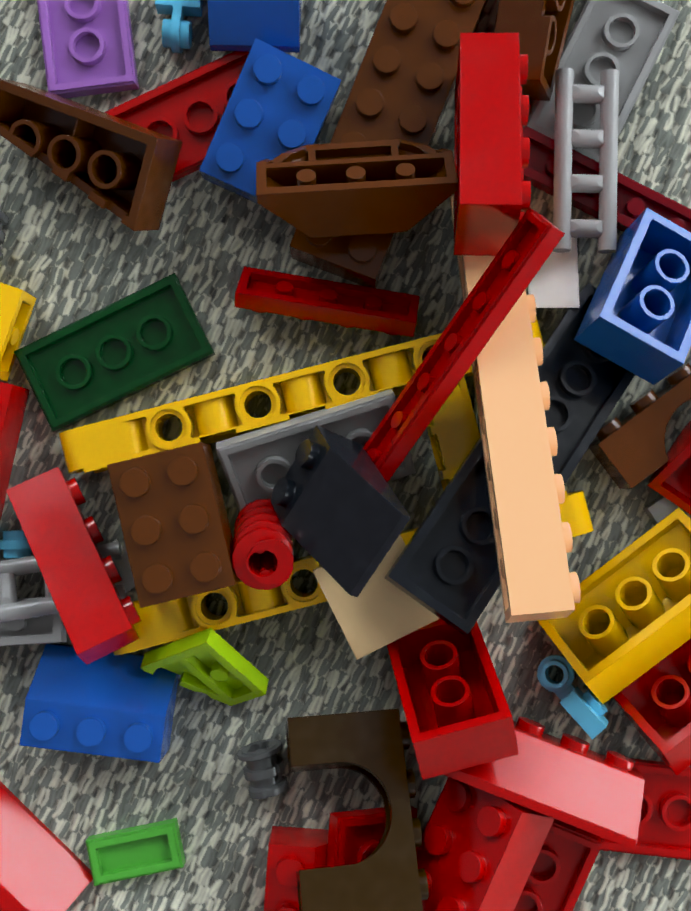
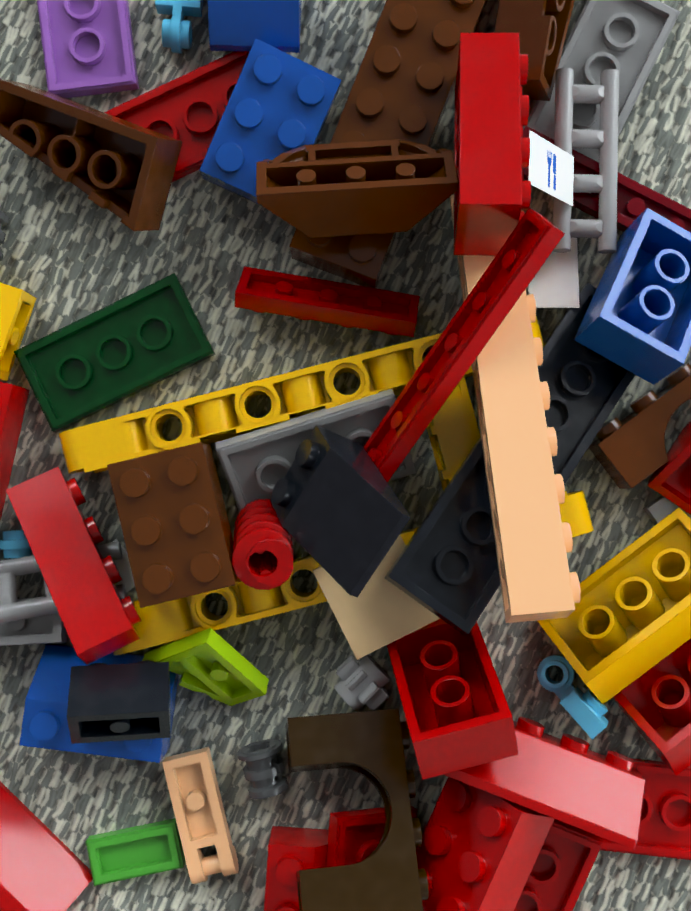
(119, 702): none -> black brick
(200, 814): none -> light nougat plate
(362, 683): none -> light grey gear
(551, 169): none -> white sticker

